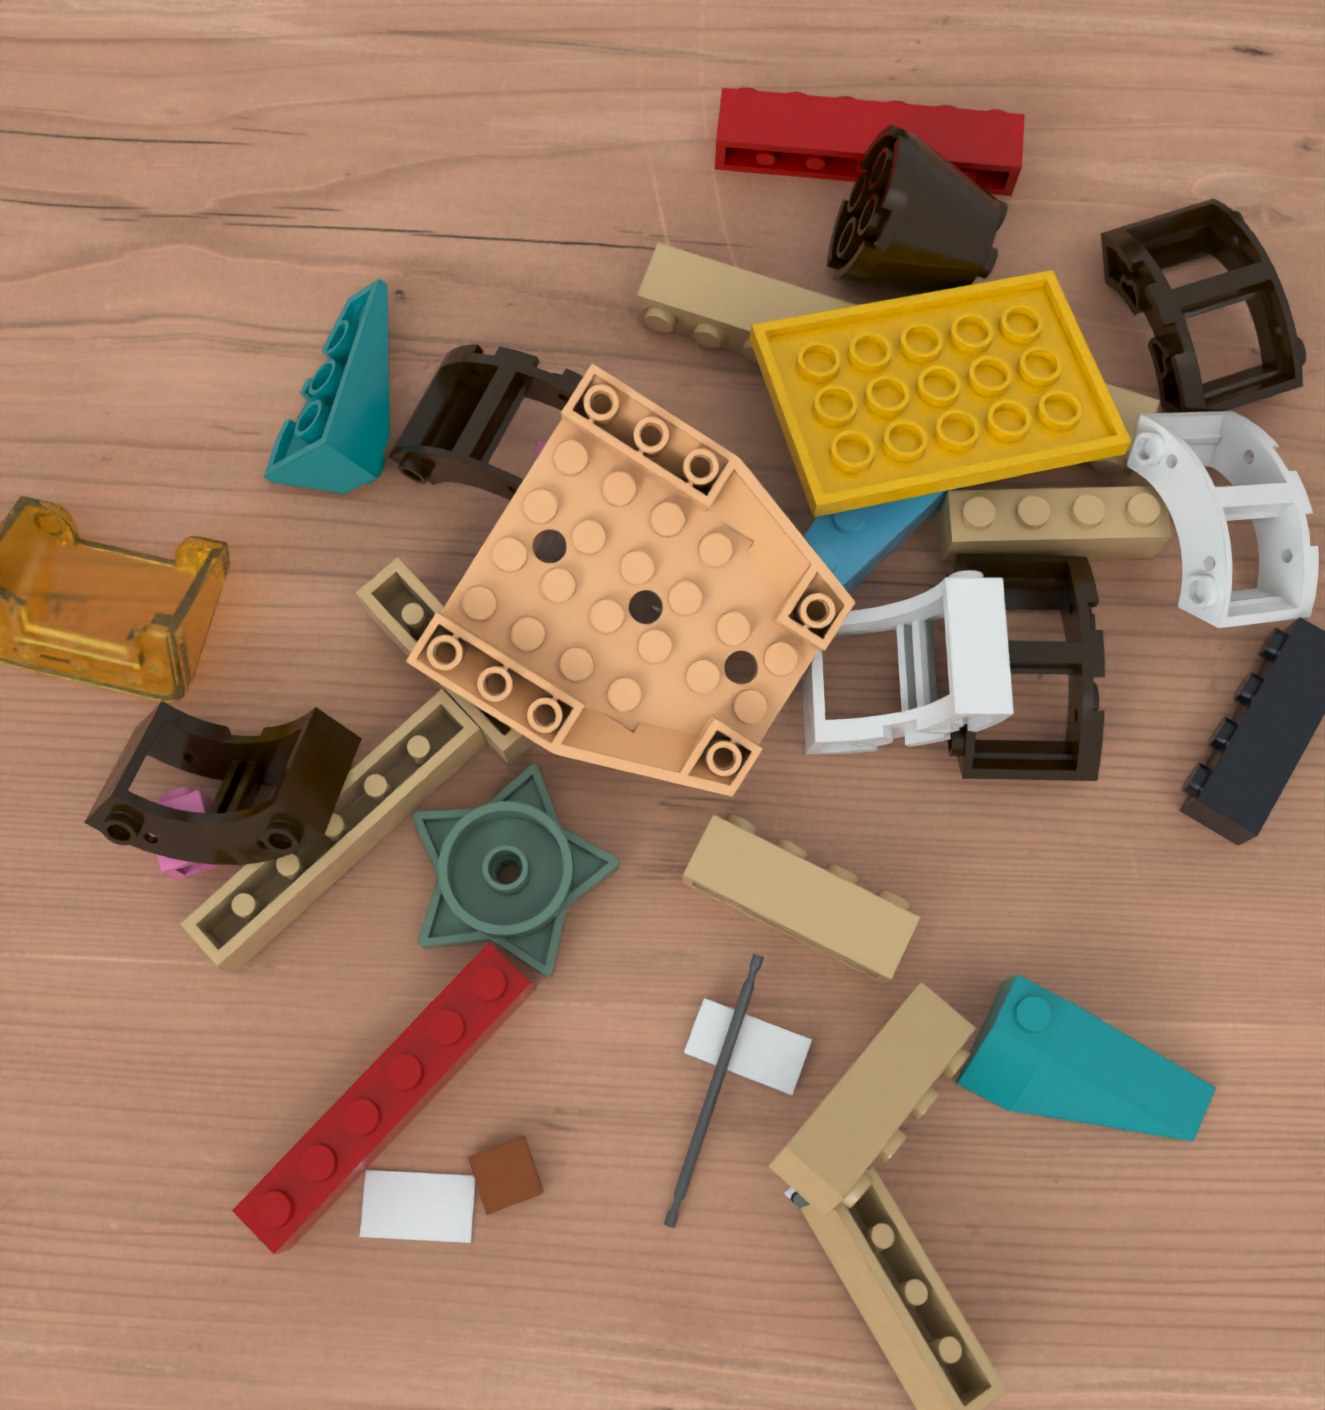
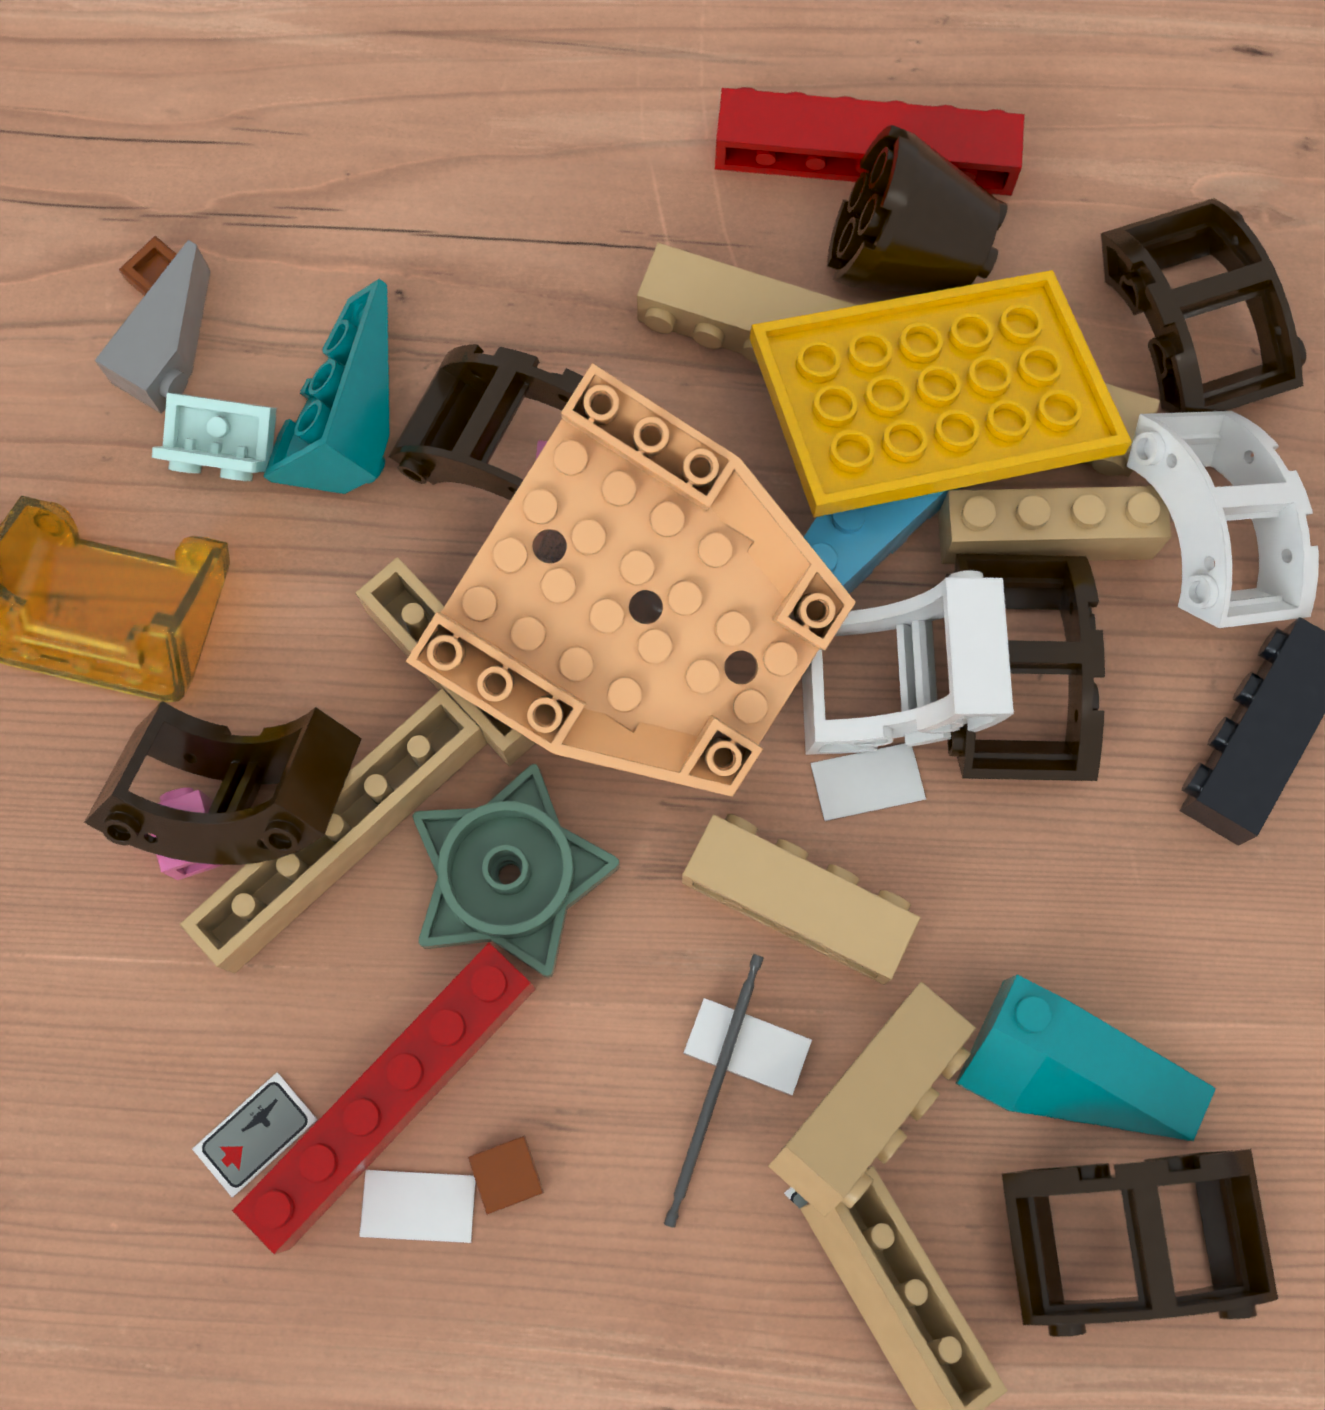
(147, 265): none -> dark orange tile
(160, 337): none -> light grey slope
(216, 435): none -> light aqua bracket
(254, 1134): none -> sticker
(867, 781): none -> white sticker
(1231, 1228): none -> dark brown window

